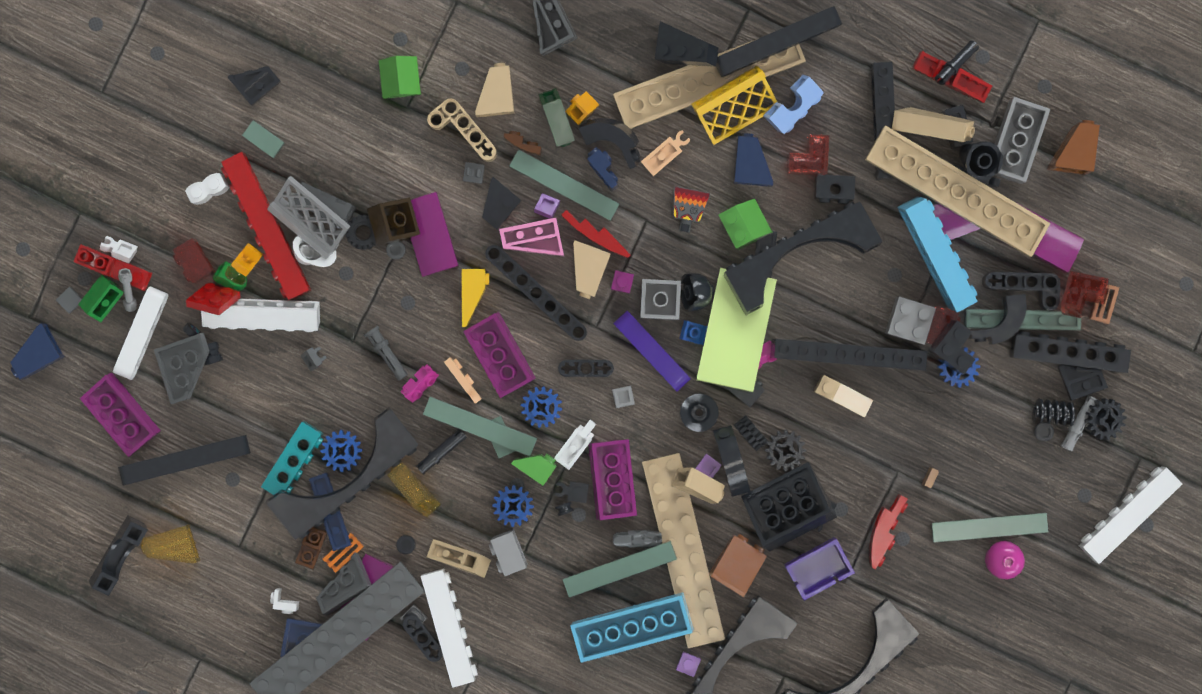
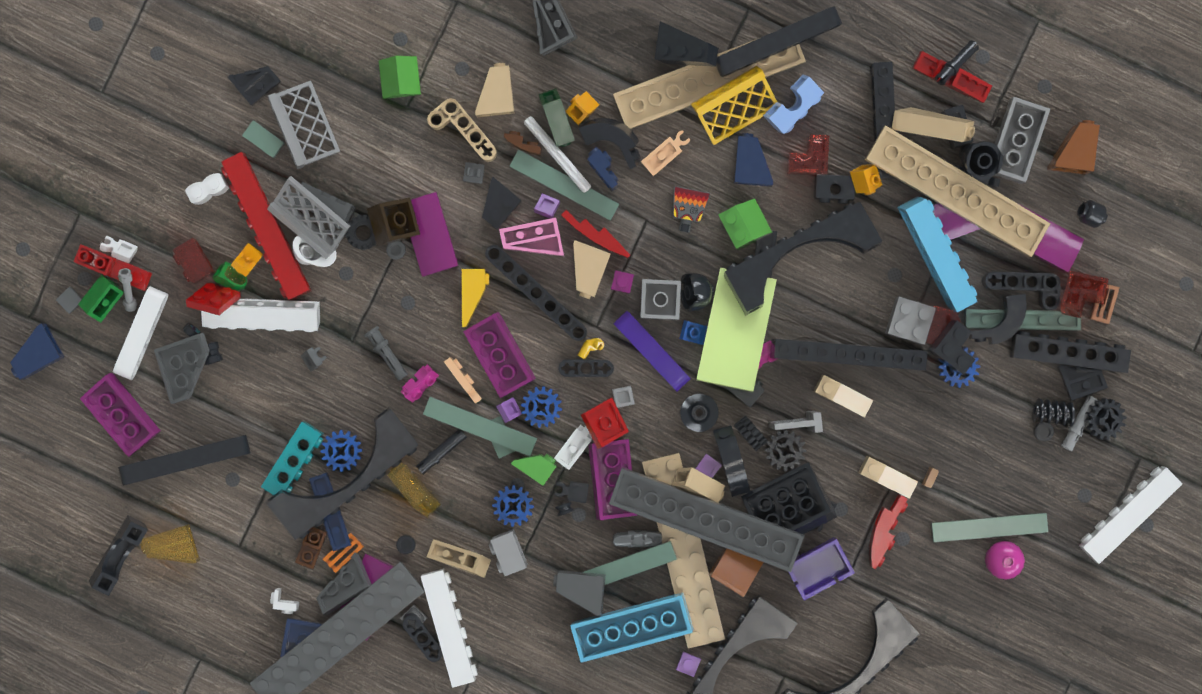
(287, 129): none -> light grey fence
(509, 410): none -> medium lavender plate
(557, 154): none -> white axle
(582, 589): none -> dark grey slope
(590, 345): none -> yellow arm
(604, 423): none -> red plate
(706, 519): none -> dark grey plate
(812, 421): none -> light grey fence
(866, 179): none -> light orange brick
(888, 477): none -> tan slope
(1092, 213): none -> black head

